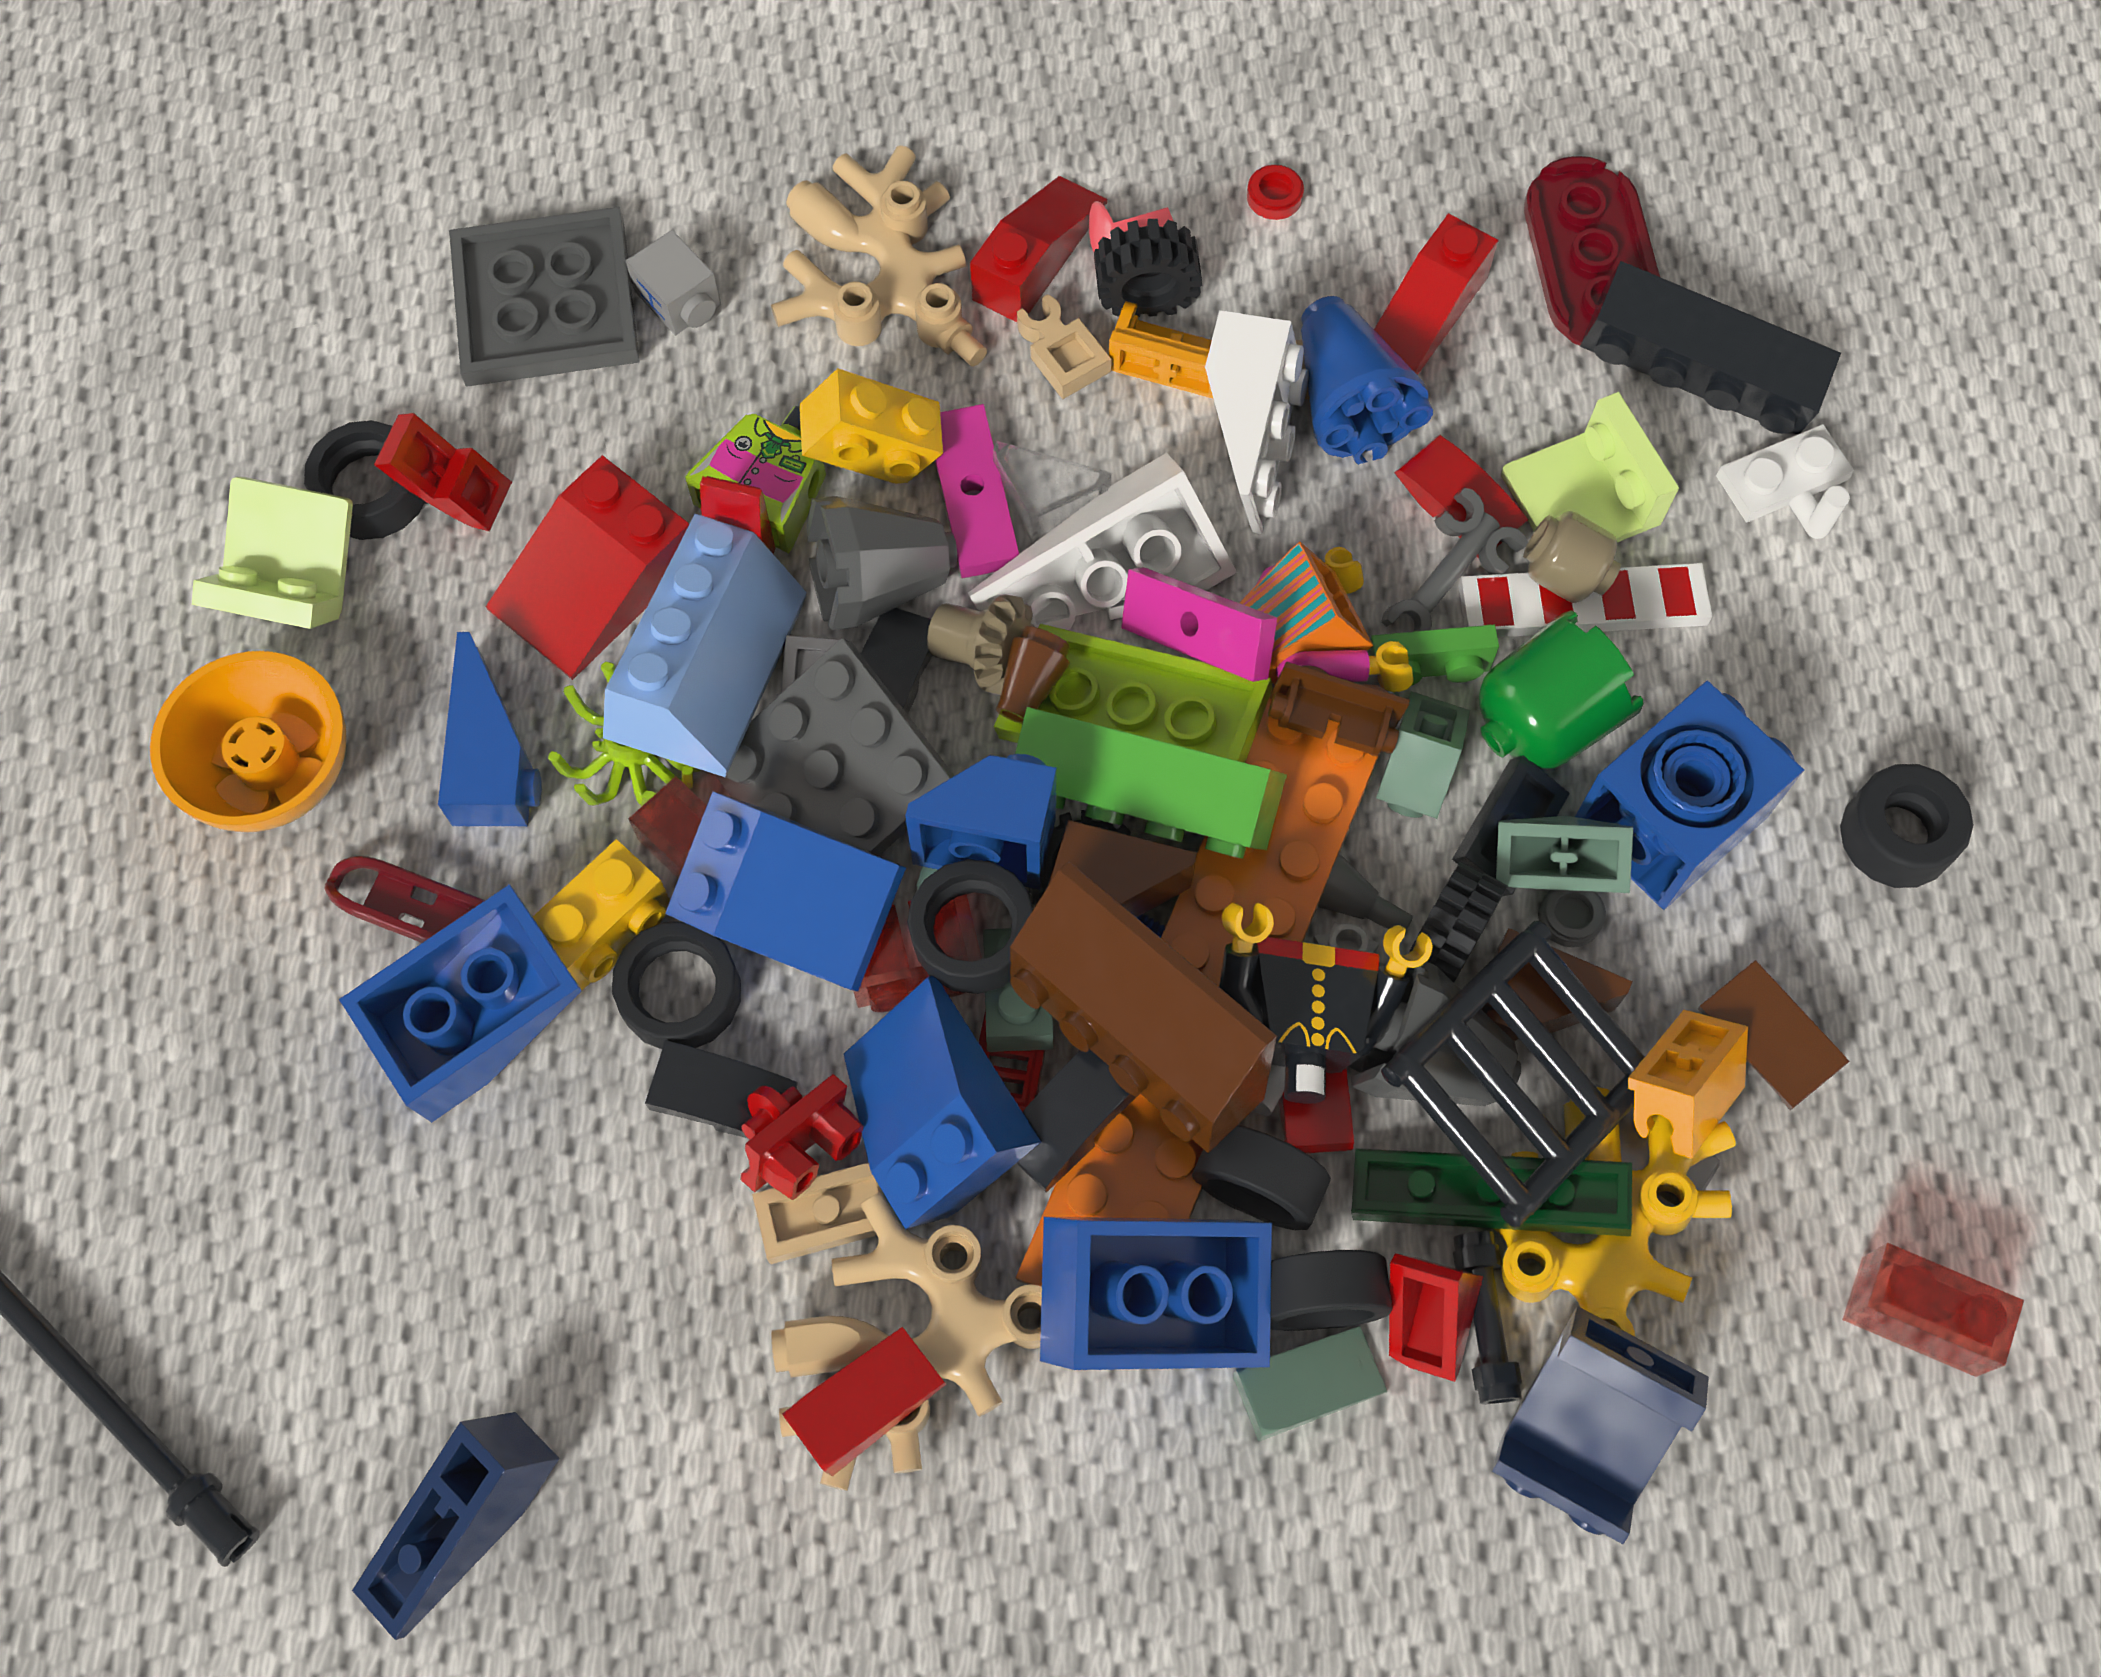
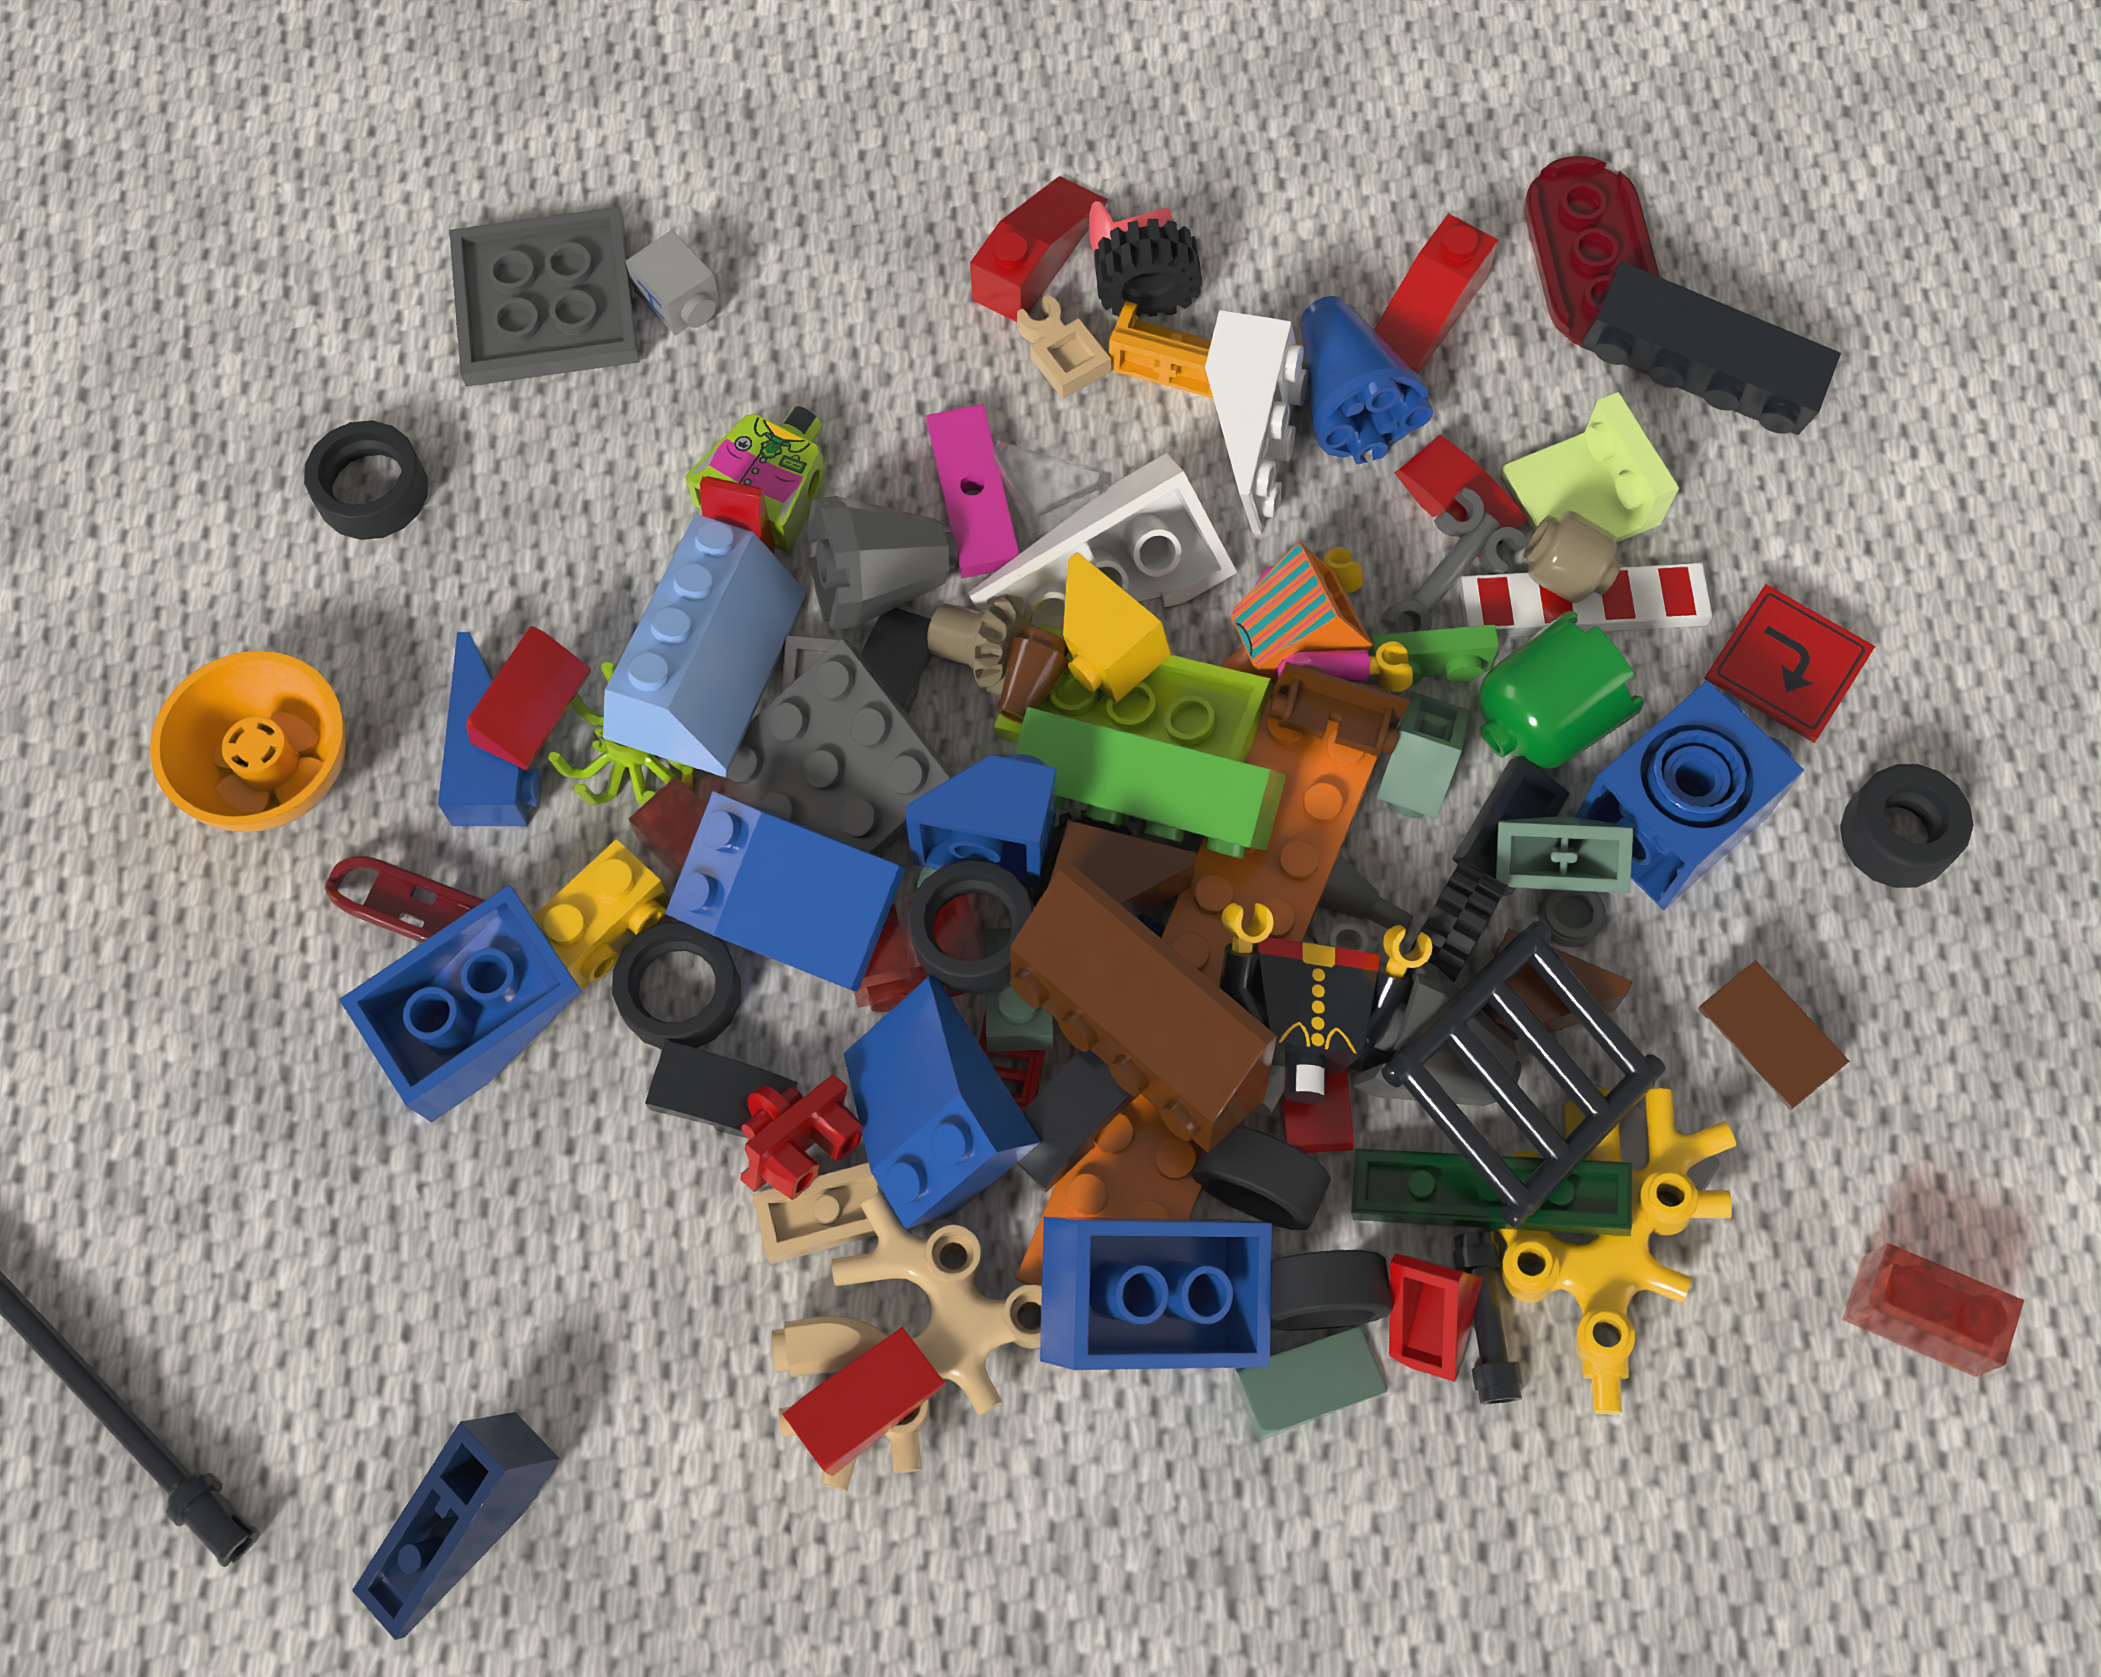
(281, 555): yellowish green bracket -> none
(445, 477): red slope -> none
(527, 699): none -> red slope
(588, 567): red slope -> none
(870, 427): yellow brick -> none
(888, 235): tan plant -> none
(1108, 632): none -> yellow slope
(1199, 623): dark pink tile -> none
(1275, 192): red tile -> none
(1598, 1423): panel -> none
(1690, 1078): light orange hinge -> none
(1789, 663): none -> red piece
(1791, 476): white plate -> none

